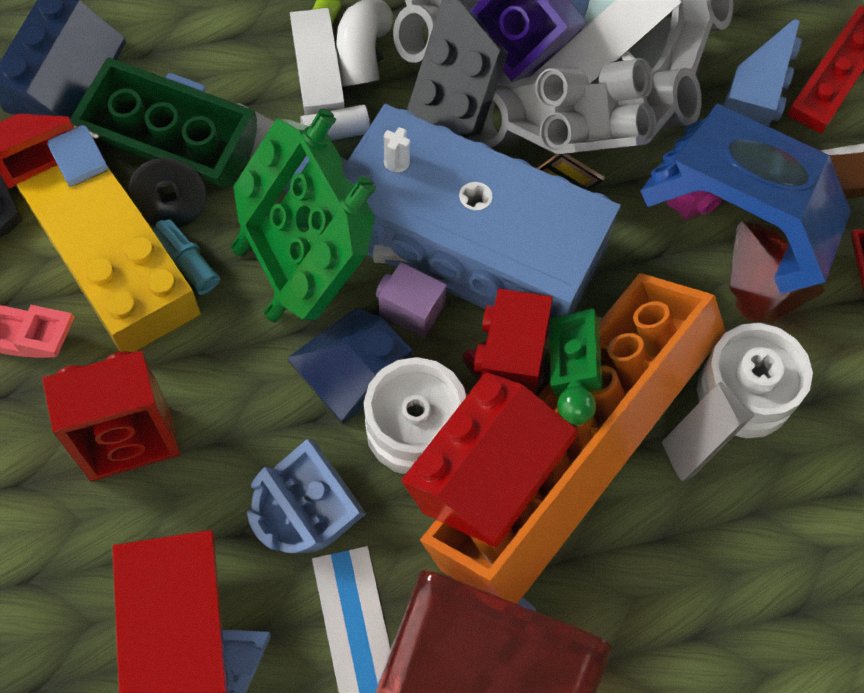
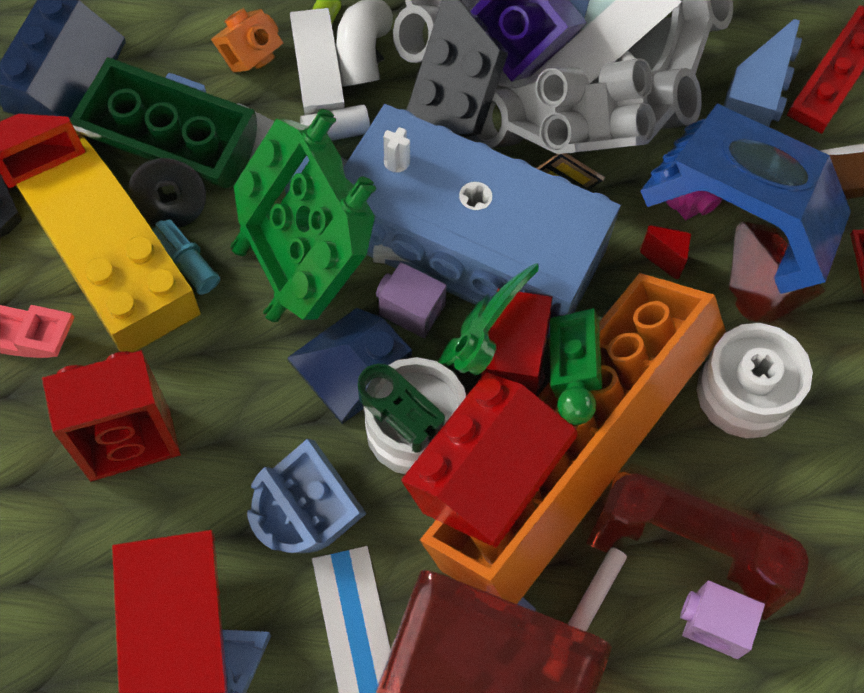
(77, 155): medium blue slope -> none
(248, 40): none -> orange brick
(403, 408): none -> dark green piece
(474, 348): none -> green plant
(598, 589): none -> white bar
(666, 249): none -> red slope
(705, 431): light grey slope -> none
(721, 619): none -> lavender brick
(766, 556): none -> clear red windscreen

